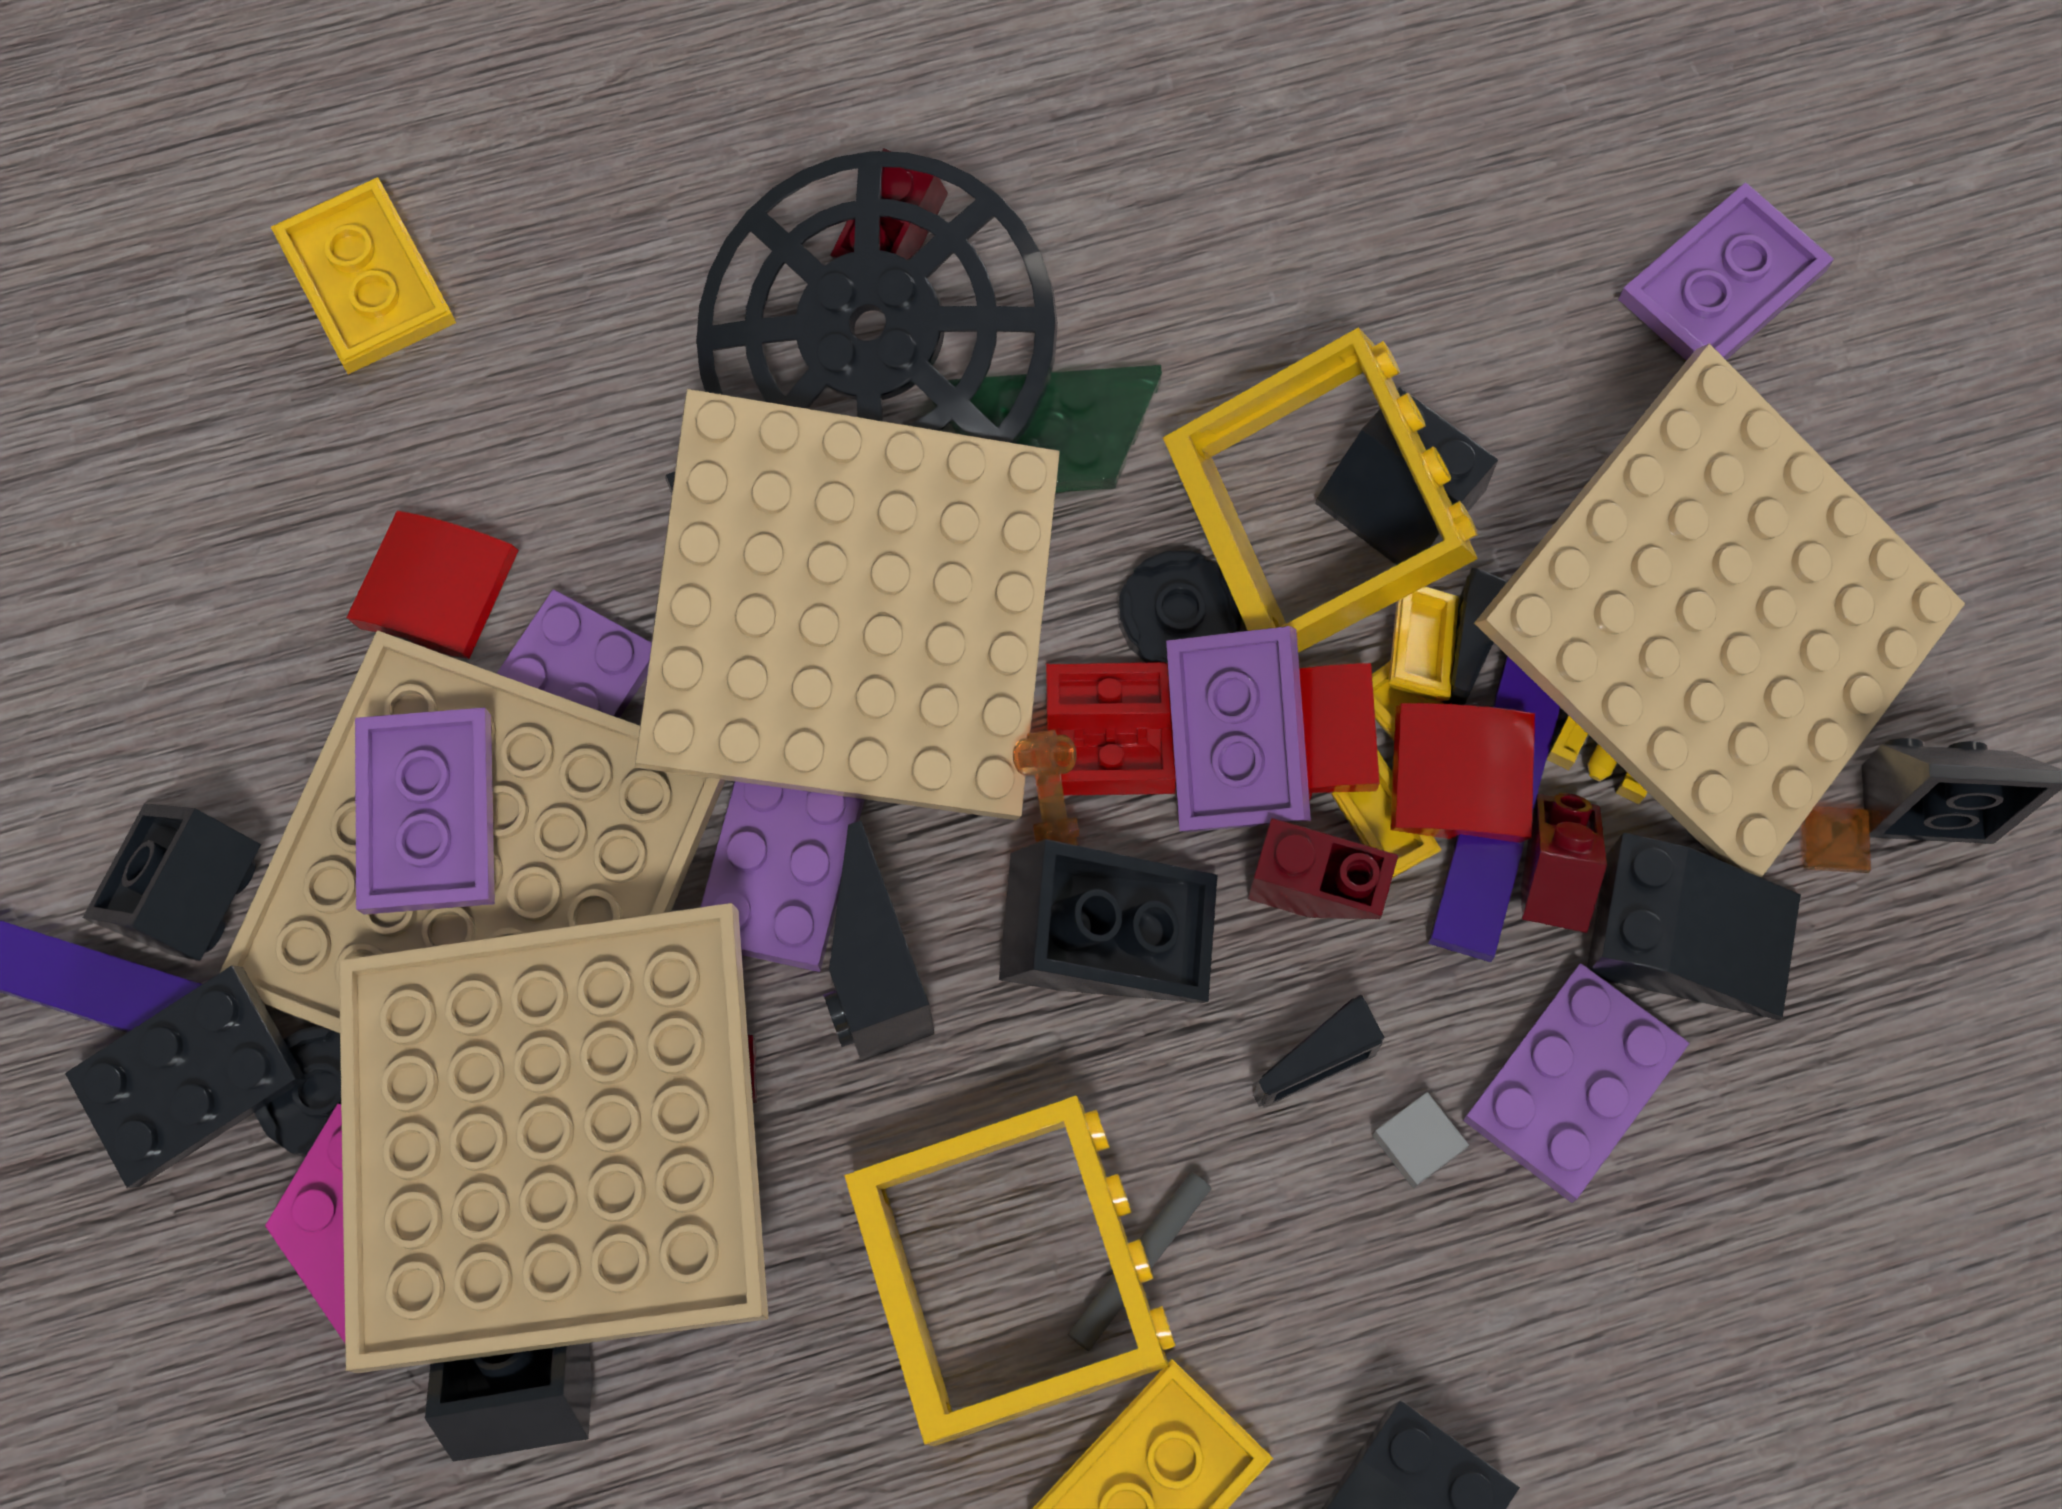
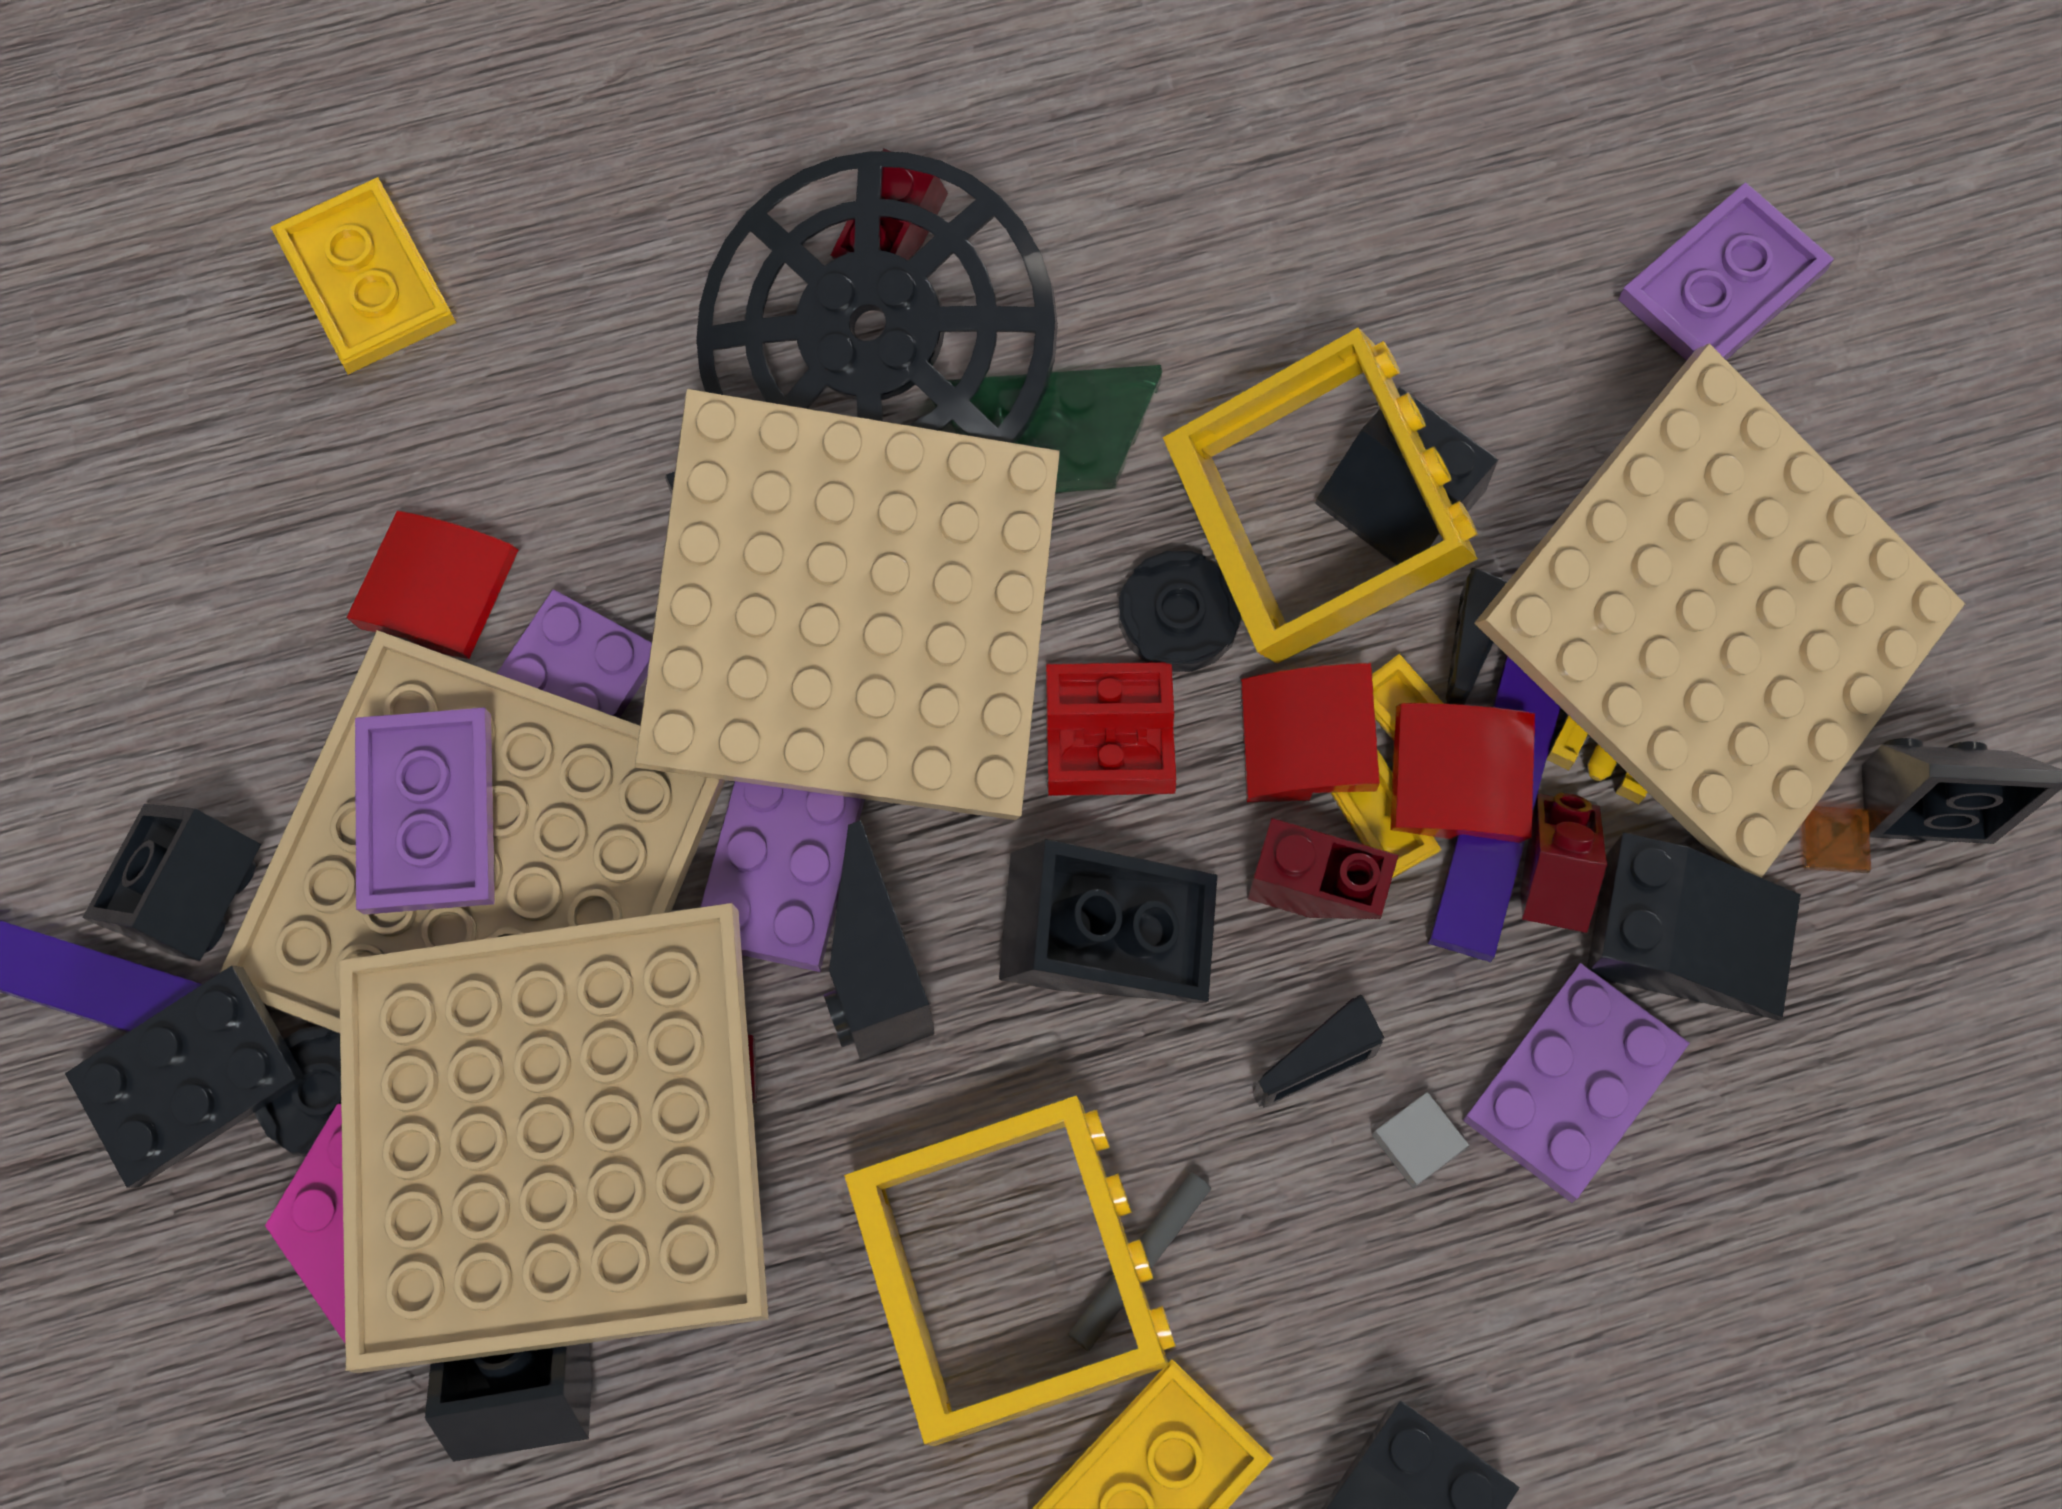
(1046, 758): clear orange bar -> none
(1238, 729): medium lavender plate -> none
(1424, 644): yellow tile -> none

